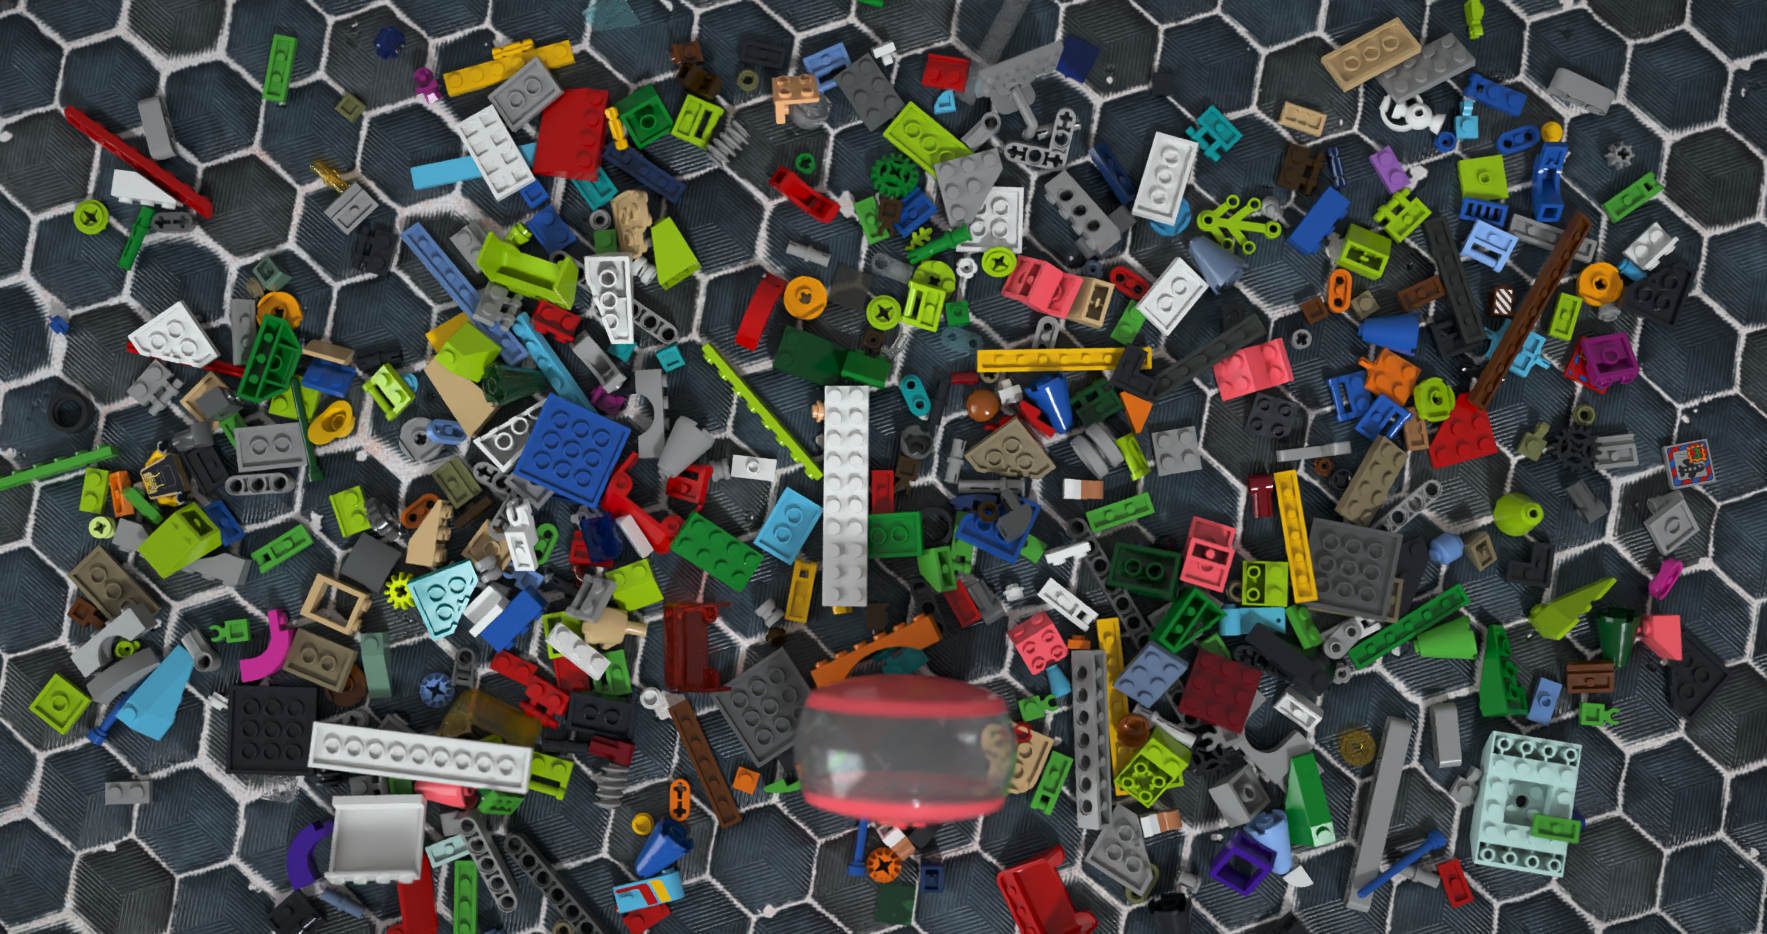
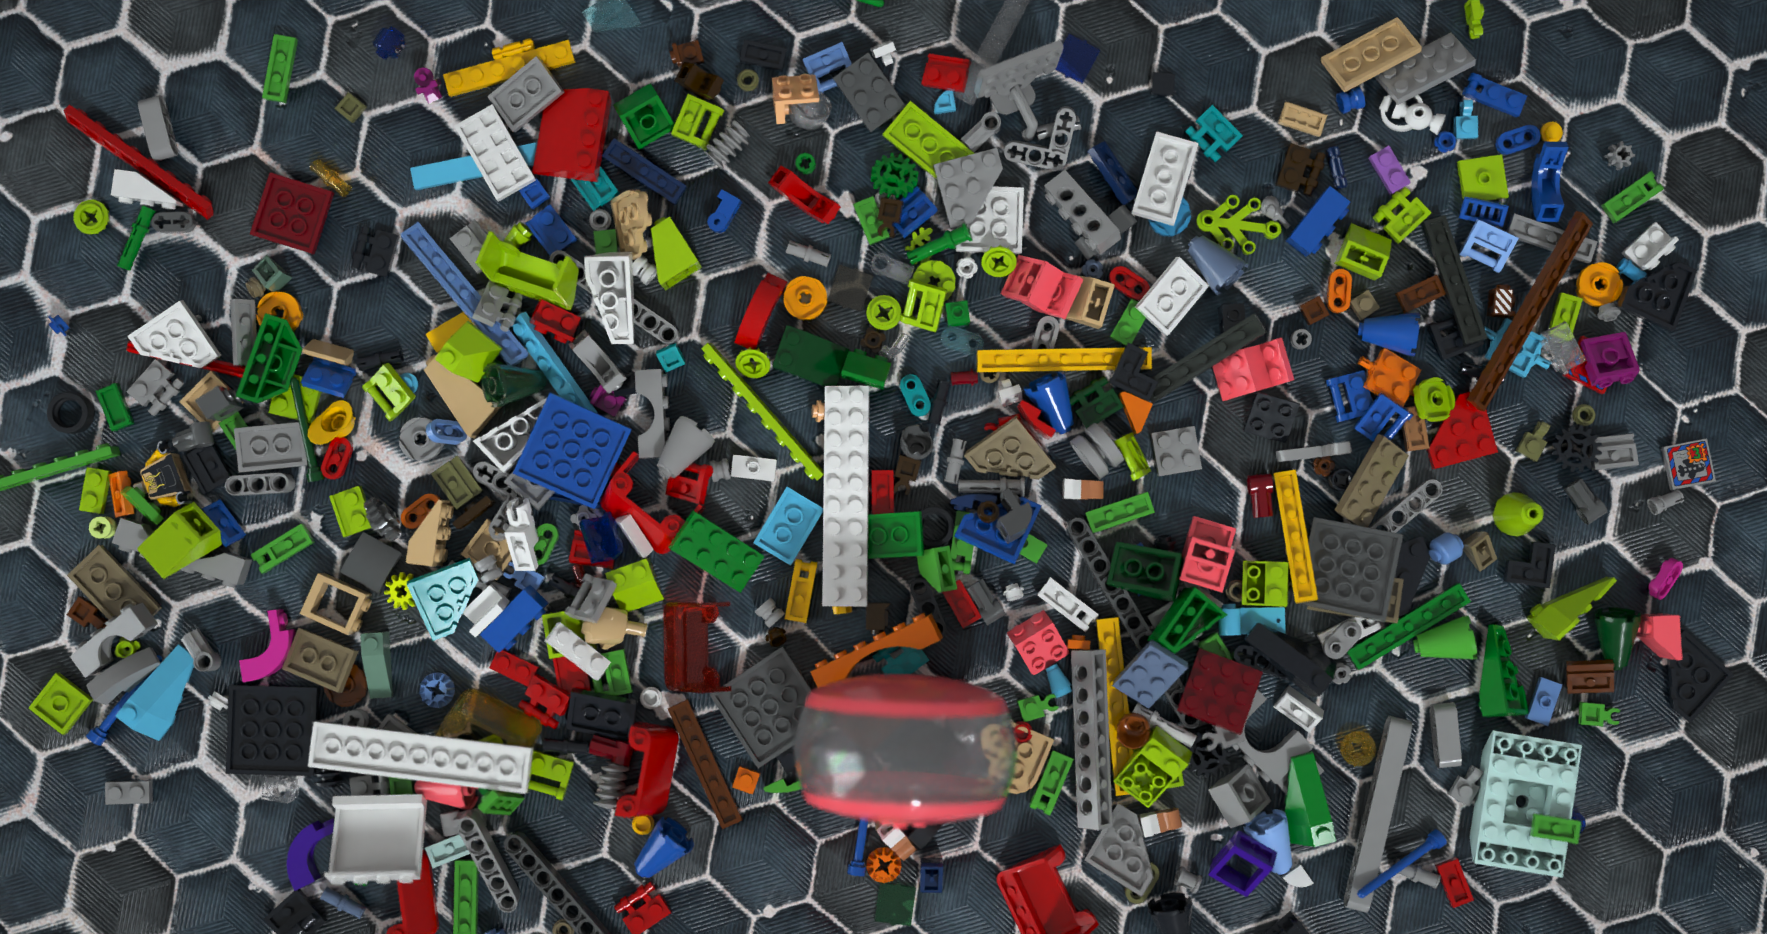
(114, 407): none -> green tile
(234, 631): bright green plate -> none
(292, 213): none -> dark red plate
(336, 457): none -> red plate
(351, 208): light grey plate -> none
(466, 672): dark grey piece -> none
(616, 128): yellow axle -> none
(622, 351): teal plate -> none
(650, 891): medium azure door -> none
(660, 751): none -> red windscreen
(674, 799): orange beam -> none
(721, 219): none -> blue leg
(747, 368): none -> lime gear
(983, 405): dark orange hair -> none
(1058, 554): white plate -> none
(1303, 626): bright green plate -> none
(1350, 100): none -> blue wheel
(1562, 347): none -> clear bracket
(1581, 91): light grey beam -> none
(1671, 525): light grey plate -> none

